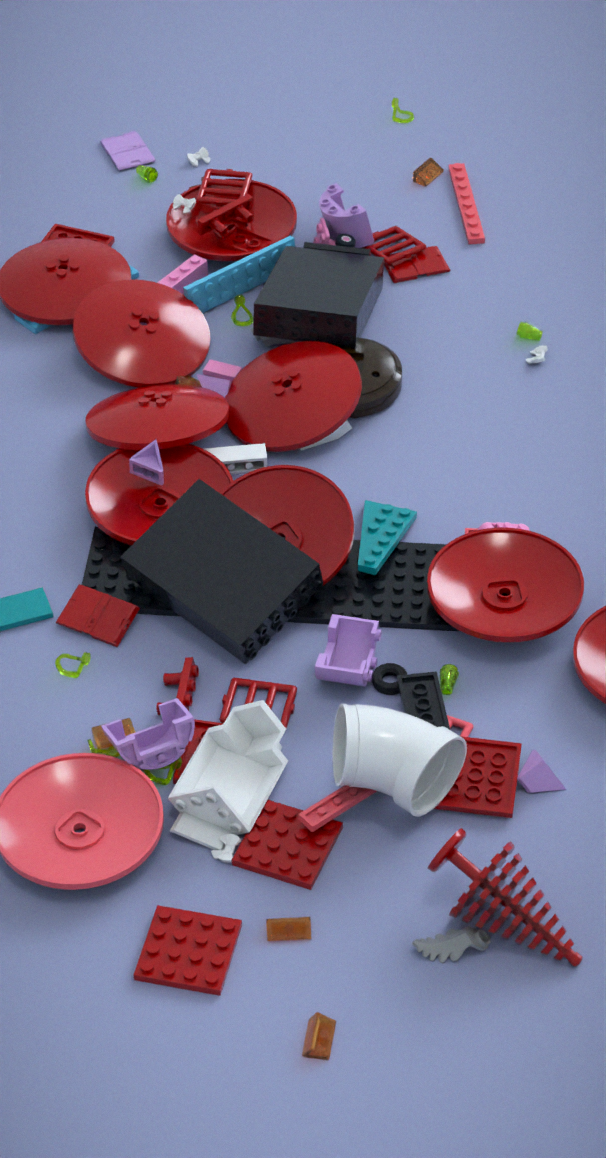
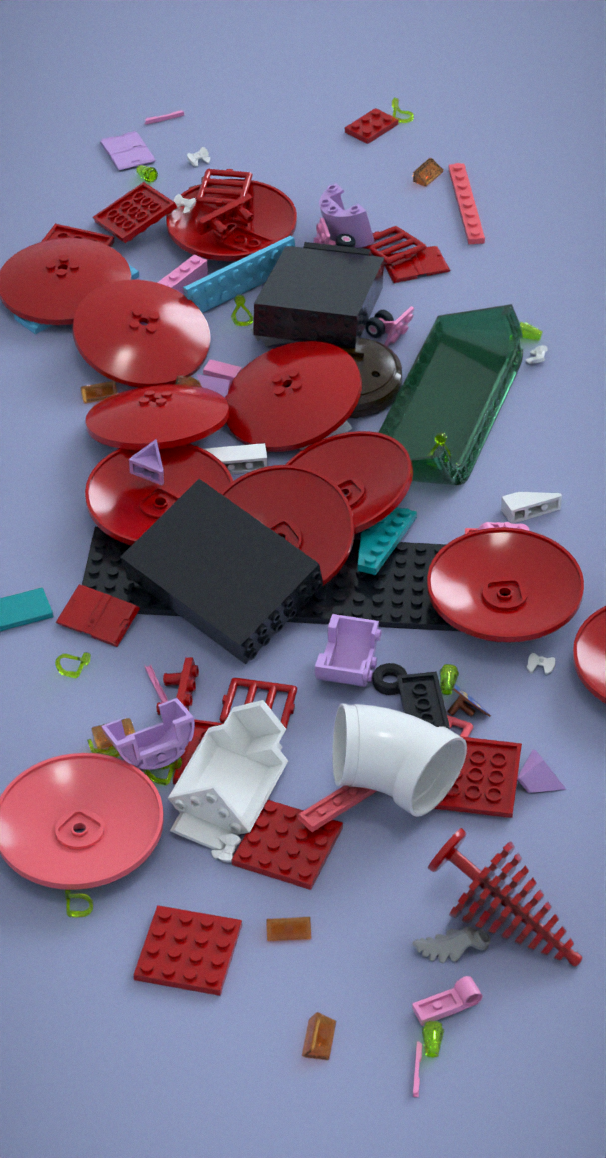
(72, 913): none -> clear neon green piece
(98, 391): none -> clear orange slope
(134, 212): none -> red plate
(156, 685): none -> bright pink piece
(164, 117): none -> bright pink piece
(366, 467): none -> red dish
(371, 125): none -> red plate
(384, 323): none -> plate
(416, 1075): none -> bright pink piece
(432, 1038): none -> clear neon green cone
(440, 438): none -> clear neon green piece
(456, 391): none -> clear green windscreen
(461, 704): none -> copper shield
(462, 996): none -> bright pink plate
(528, 505): none -> white slope
(547, 663): none -> white piece

